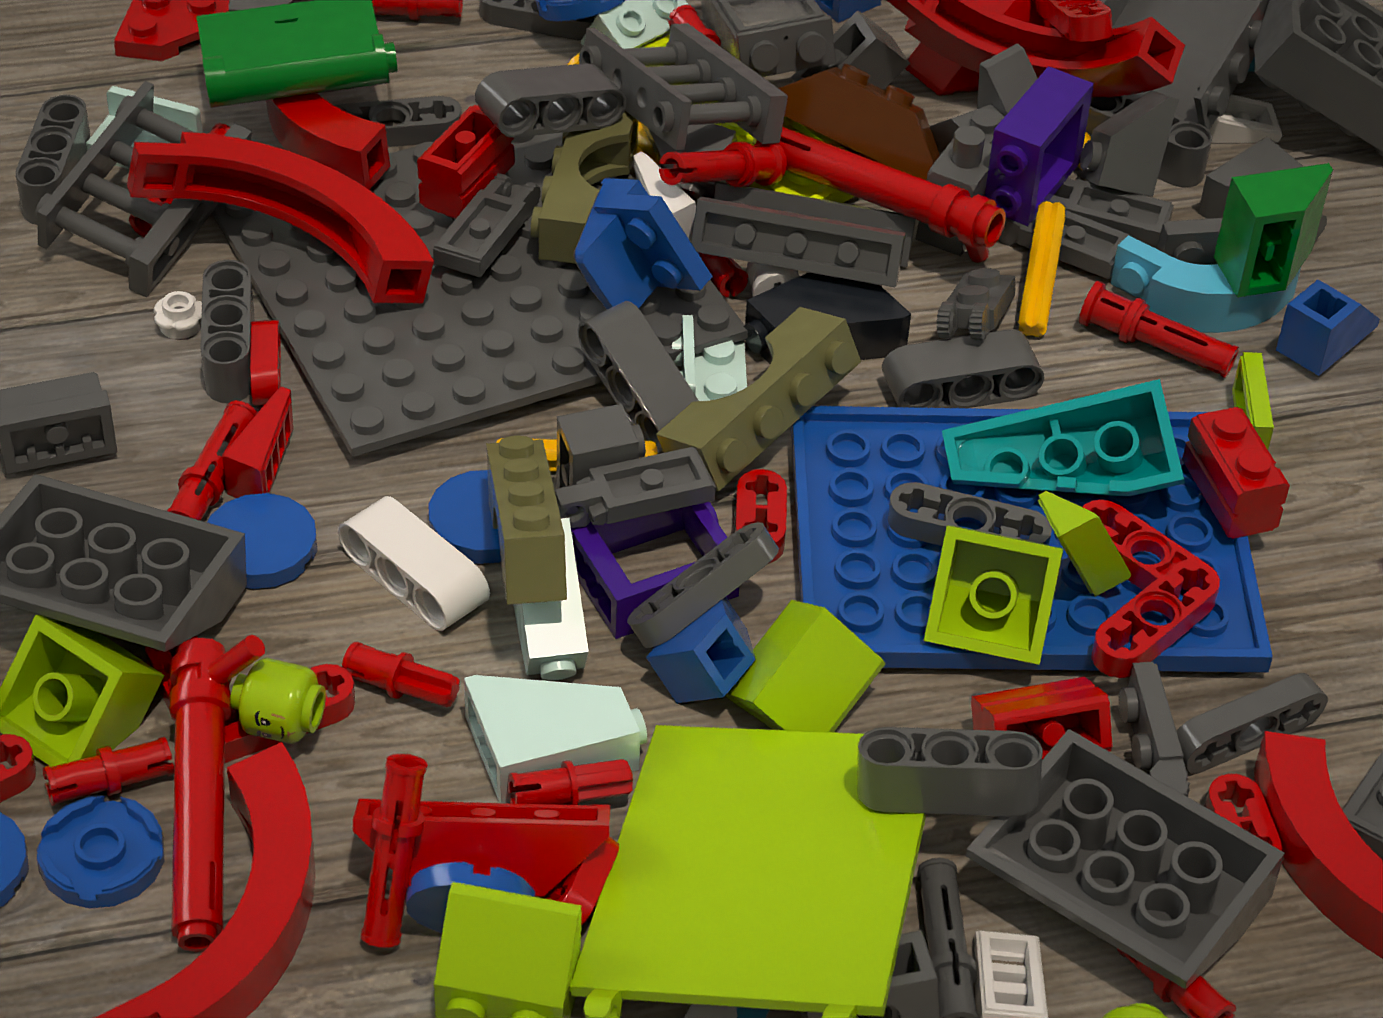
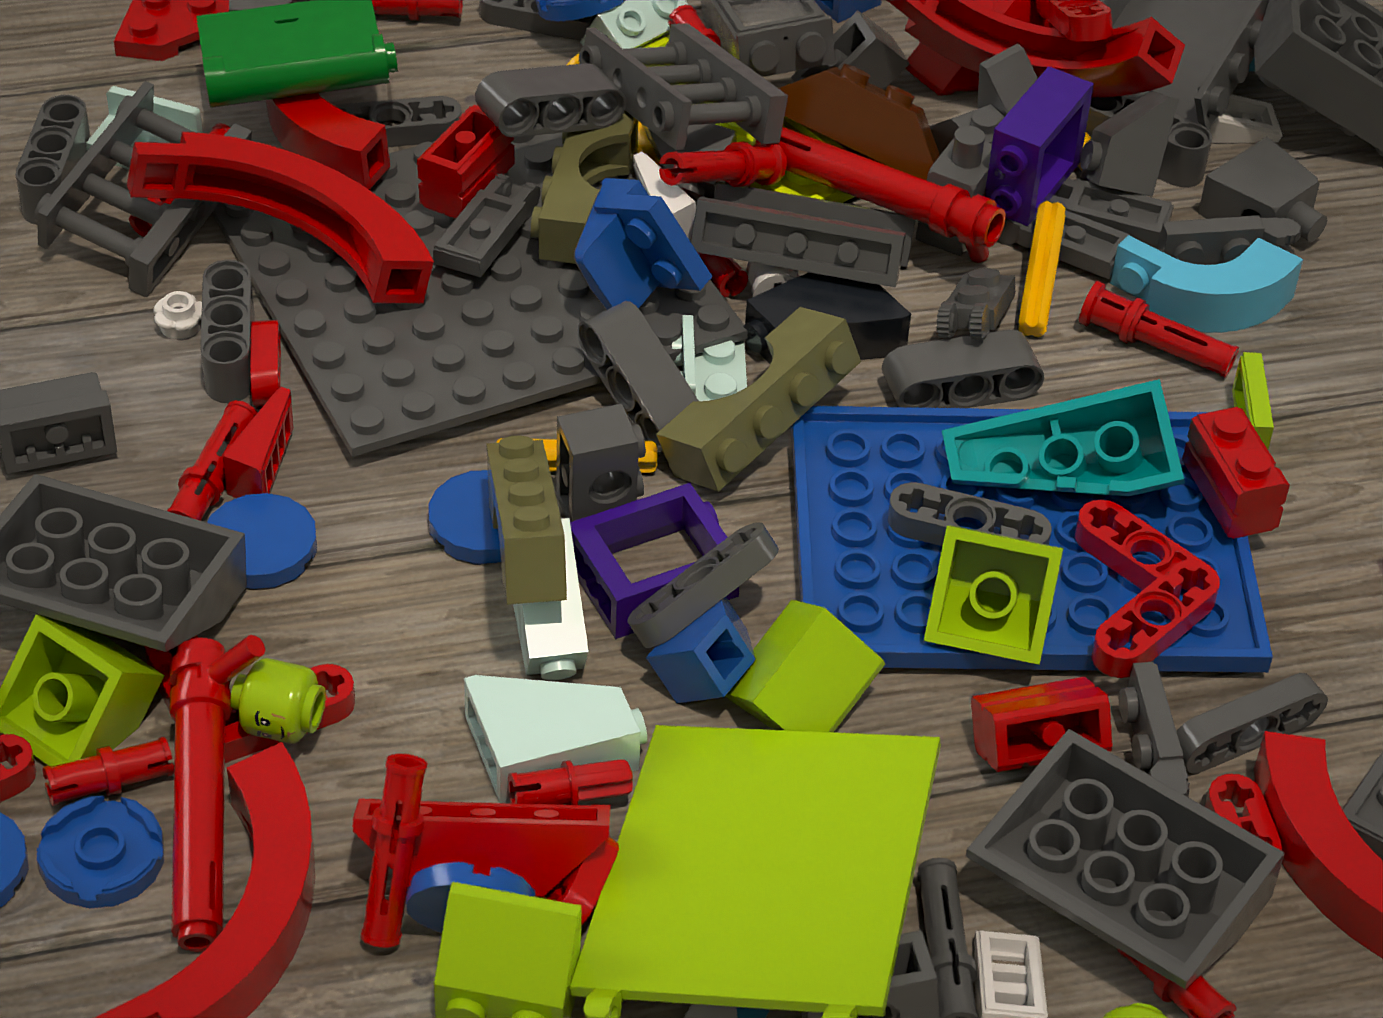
(400, 675): red axle -> none
(414, 563): white beam -> none
(637, 488): dark grey hinge -> none
(771, 515): red beam -> none
(949, 771): dark grey beam -> none
(1085, 543): lime slope -> none
(1270, 227): green slope -> none
(1323, 327): blue slope -> none

